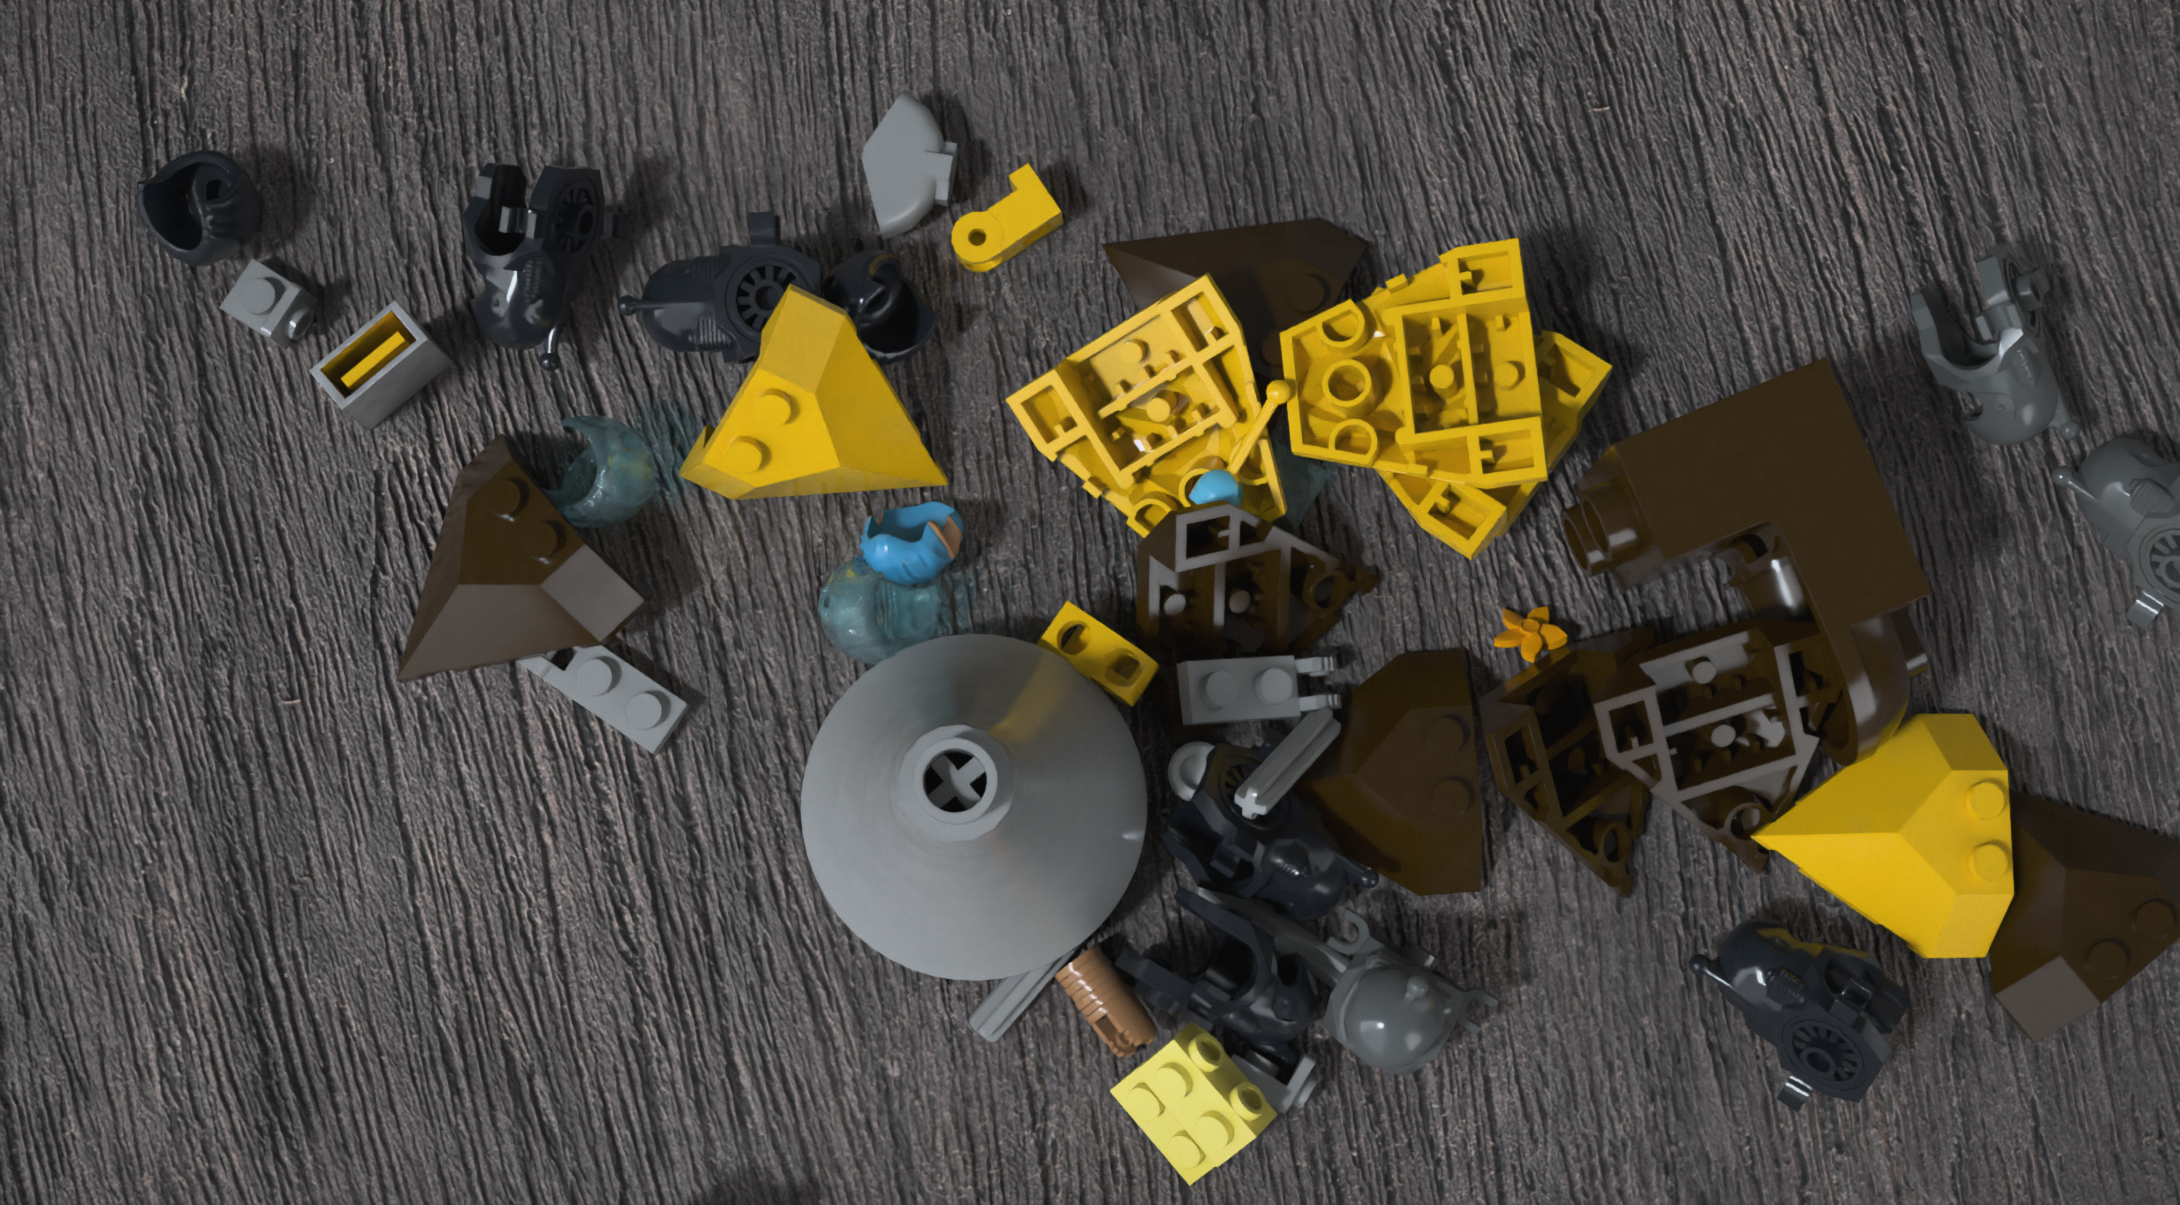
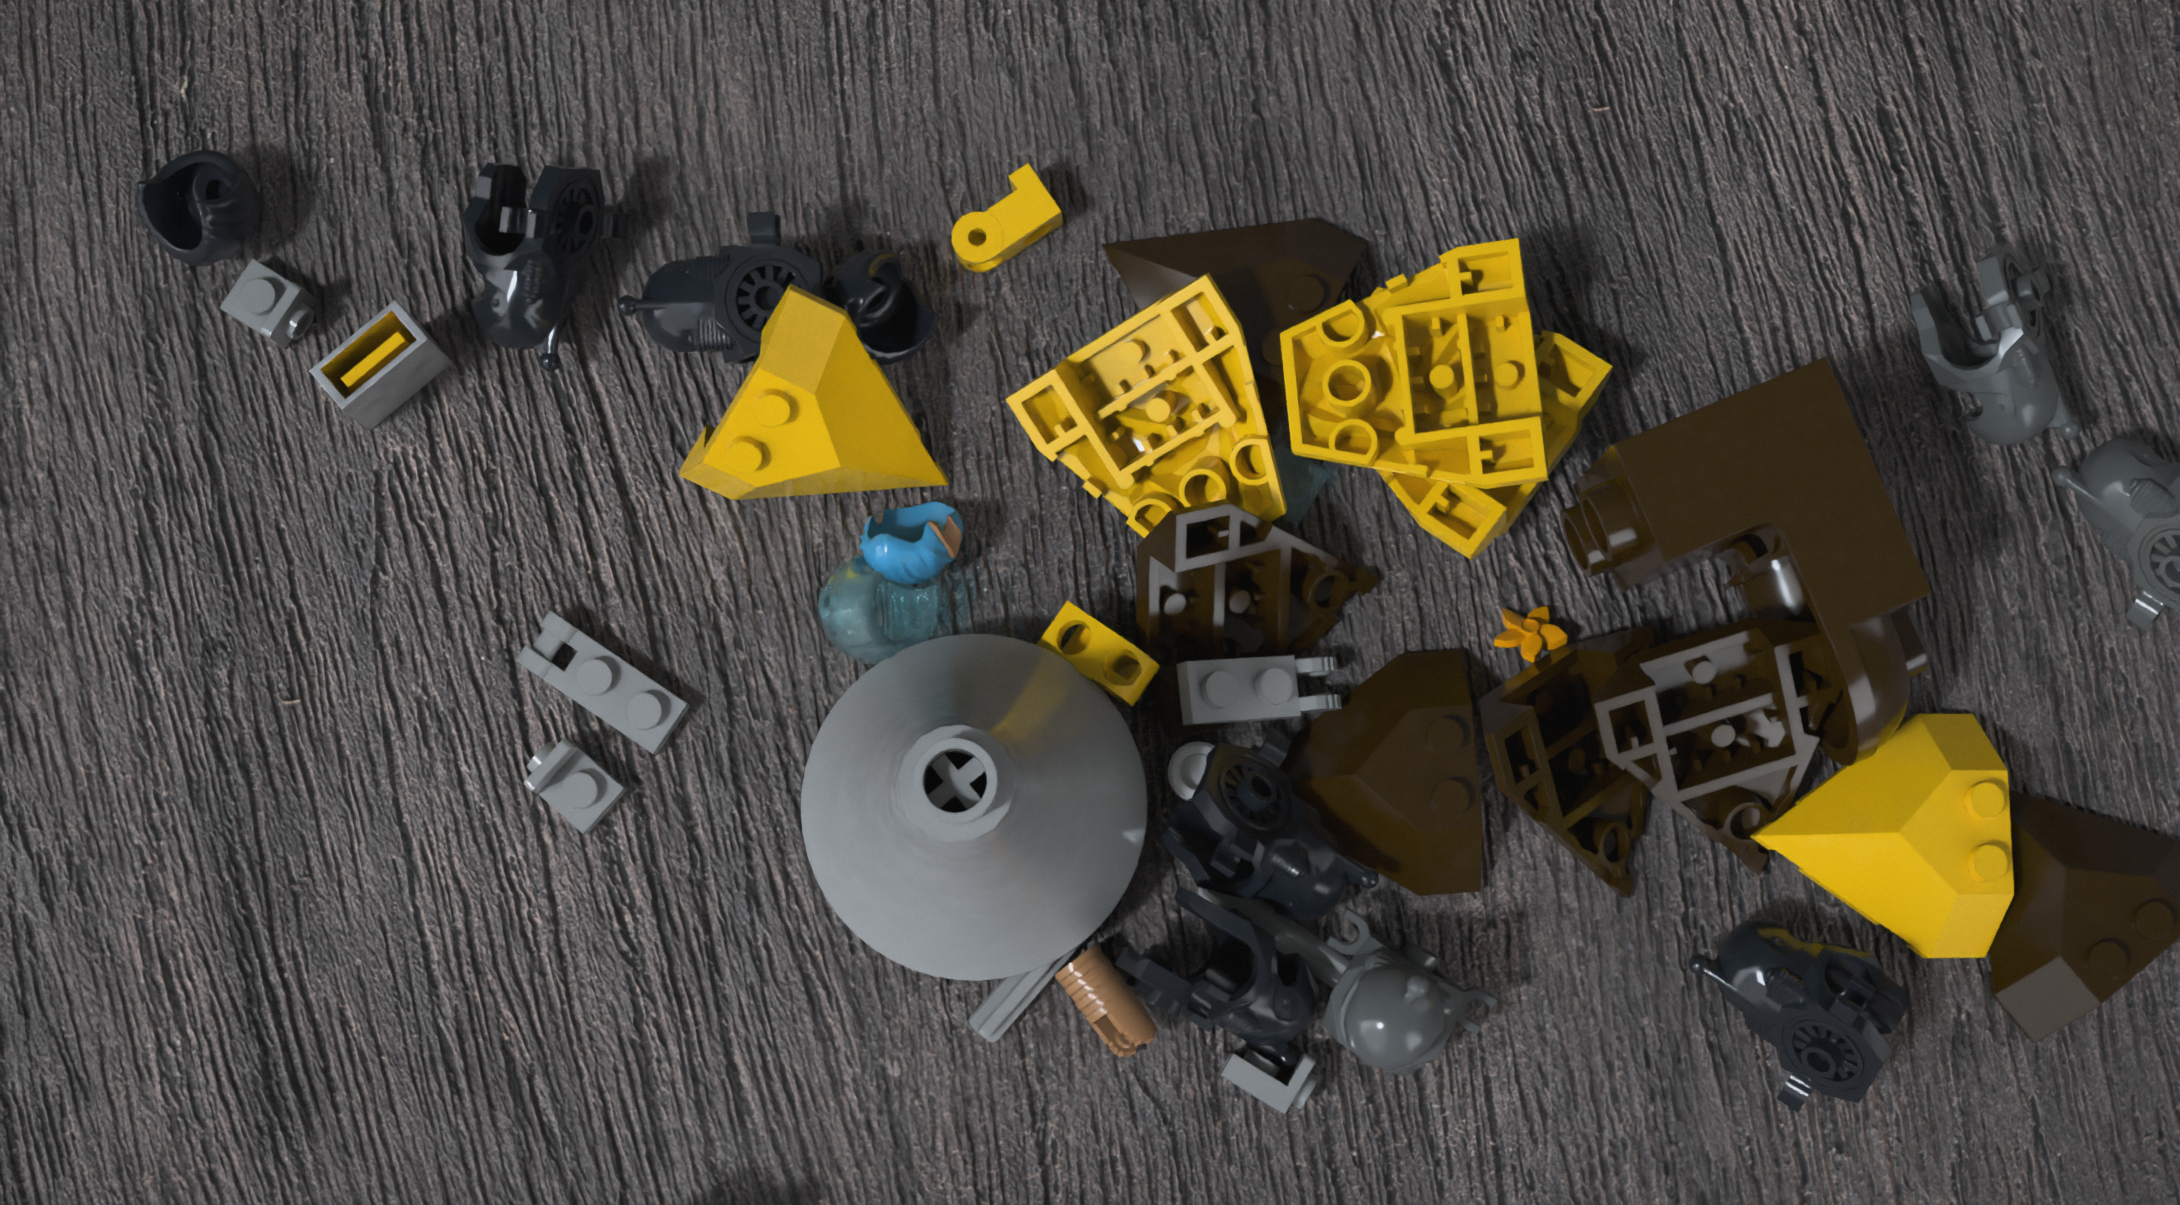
(511, 576): dark brown wedge -> none
(573, 784): none -> light grey bracket
(609, 477): clear light blue piece -> none
(908, 166): light grey piece -> none
(1194, 1103): light yellow plate -> none
(1224, 483): hinge -> none
(1287, 763): light grey axle -> none

